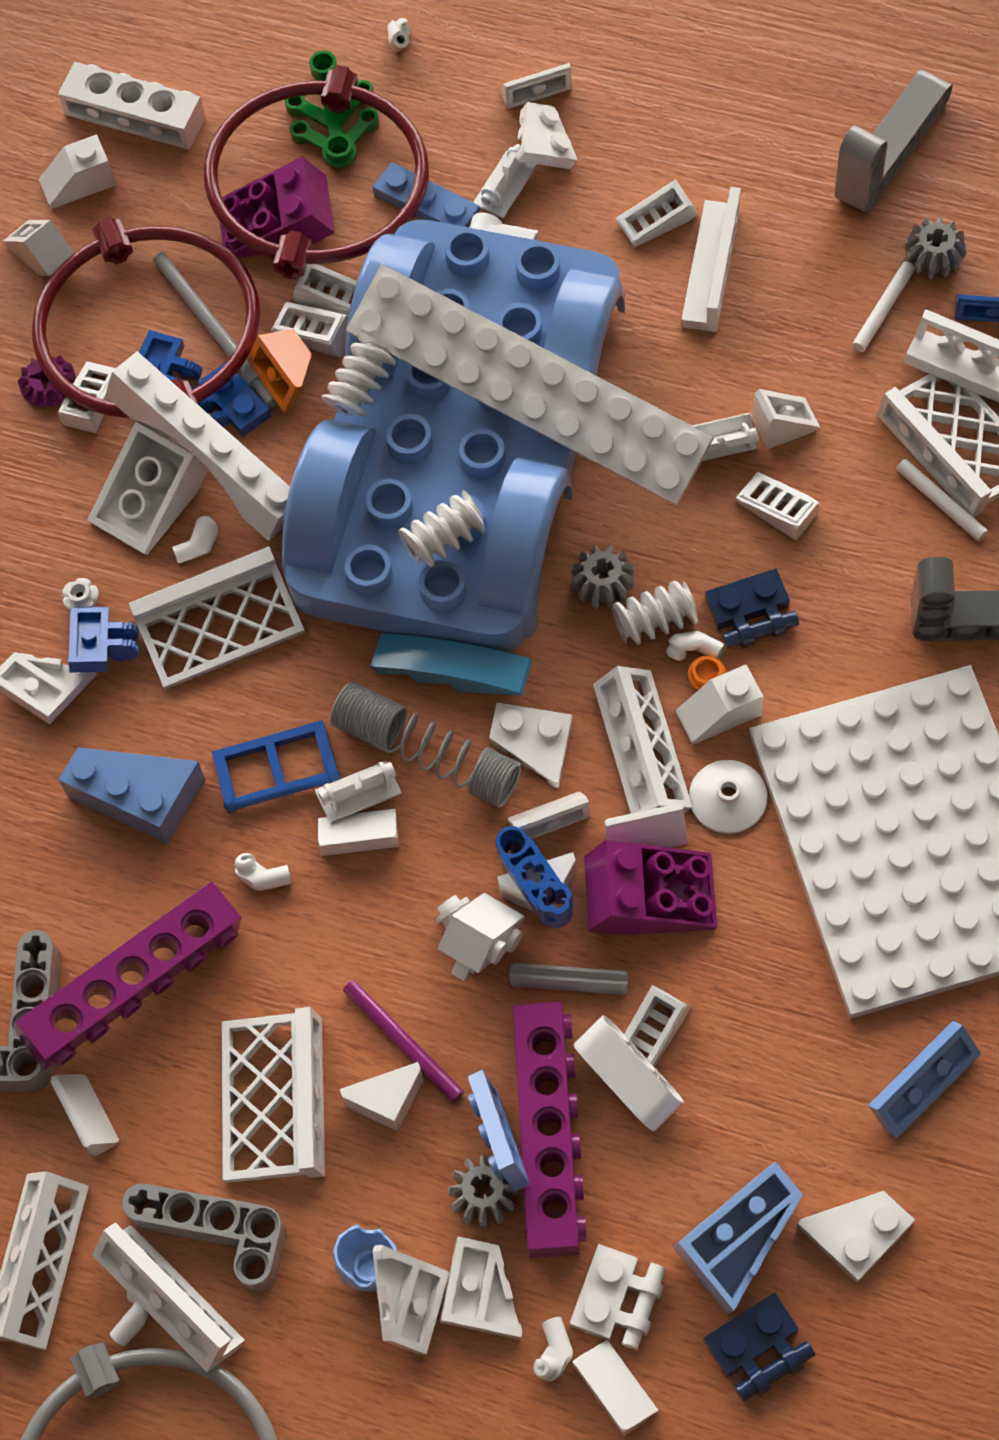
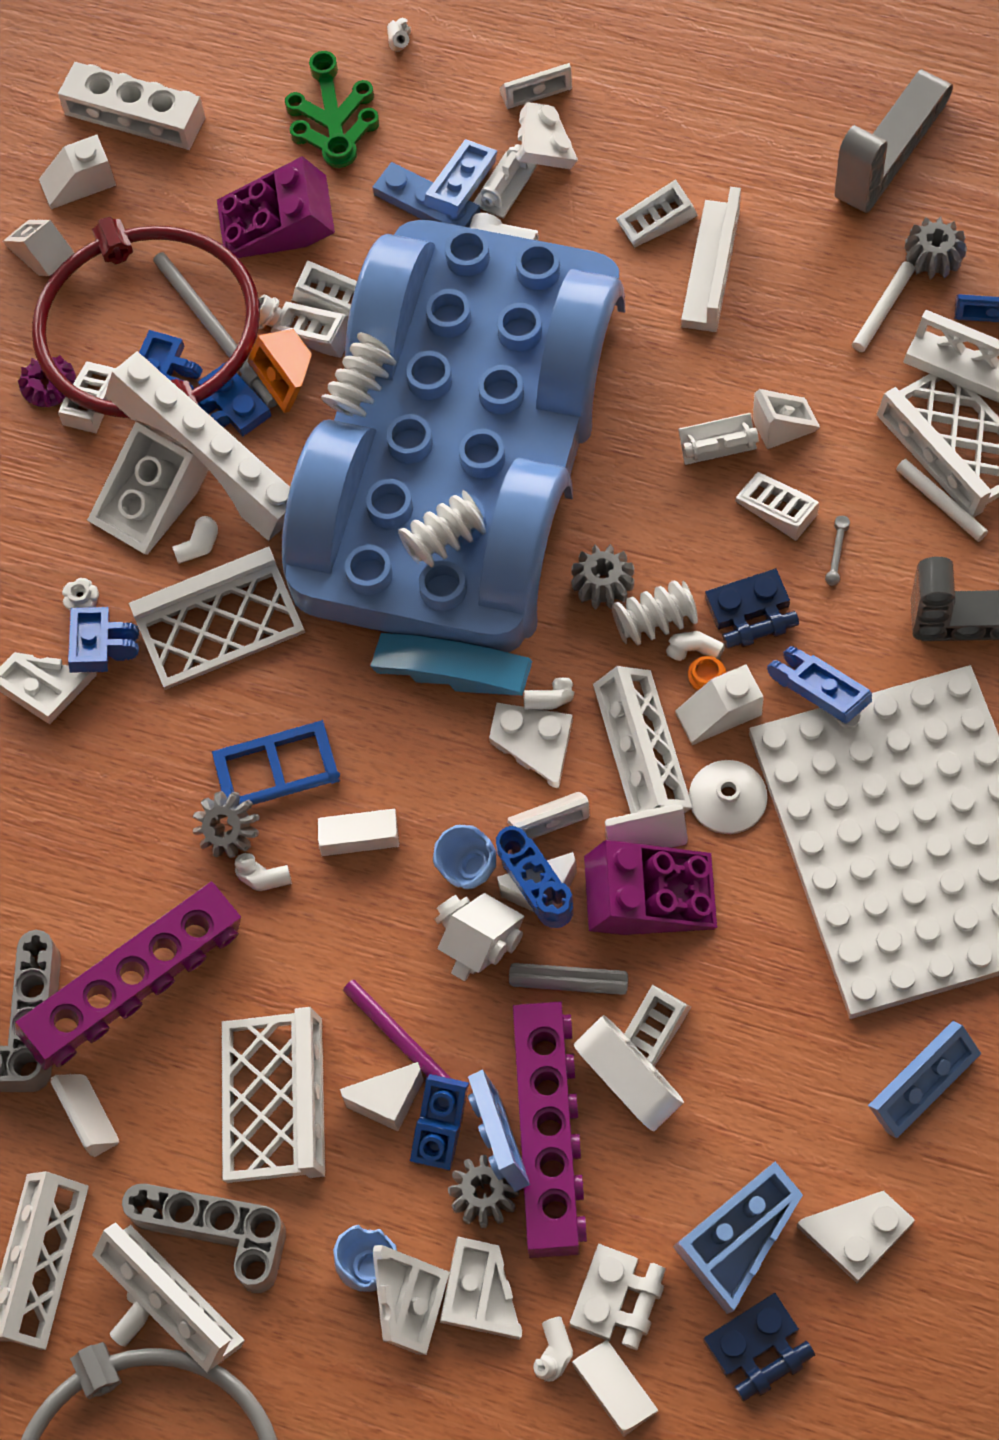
(134, 788): medium blue wedge -> none
(214, 830): none -> light grey gear
(269, 311): none -> white plate
(294, 248): dark red piece -> none
(358, 791): white hinge -> none
(380, 721): light grey piece -> none
(439, 1122): none -> blue slope
(460, 178): none -> medium blue plate
(464, 856): none -> light blue hair
(531, 385): white plate -> none
(550, 699): none -> white arm
(821, 684): none -> blue hinge
(841, 525): none -> light grey hinge

